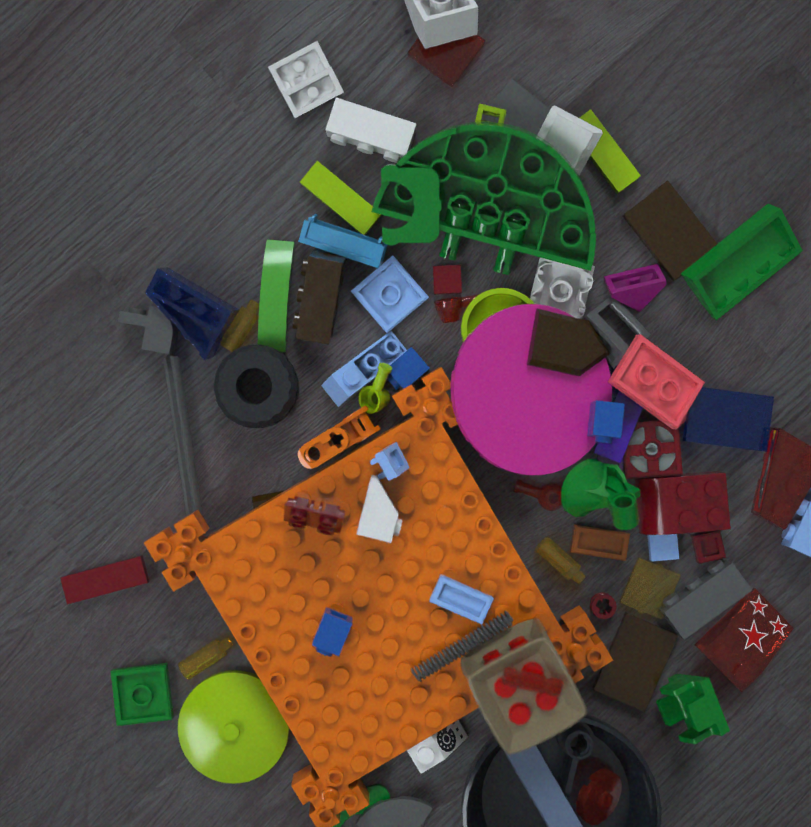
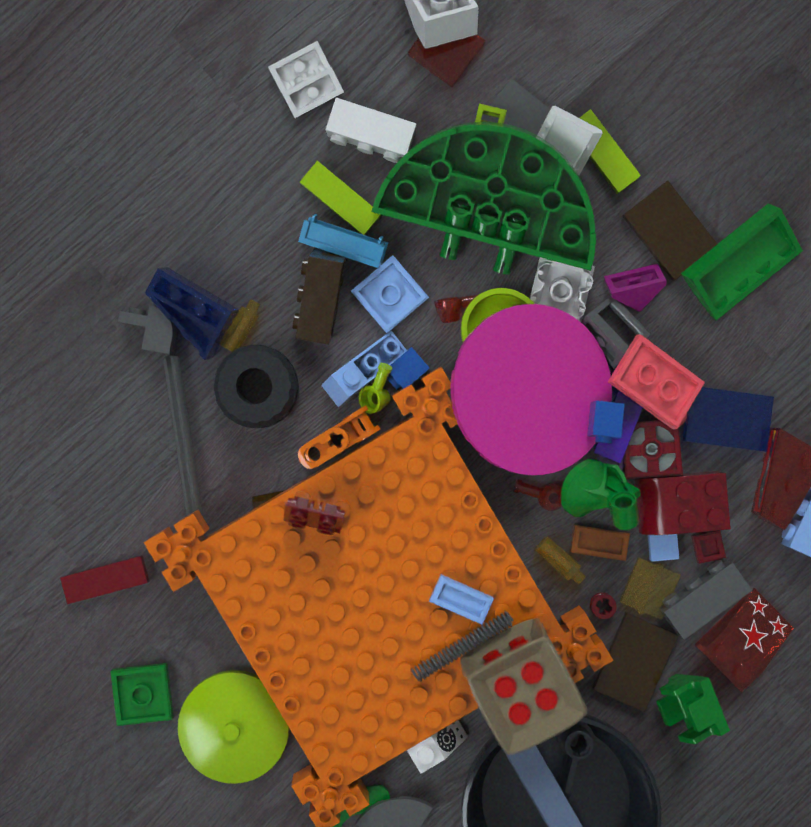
(204, 657): clear yellow cylinder -> none
(275, 294): bright green slope -> none
(332, 632): blue brick -> none
(379, 514): white slope -> none
(391, 461): light blue tile -> none
(425, 190): green piece -> none
(447, 279): dark red tile -> none
(532, 681): clear red axle -> none
(564, 344): dark brown tile -> none
(599, 797): clear red plate -> none

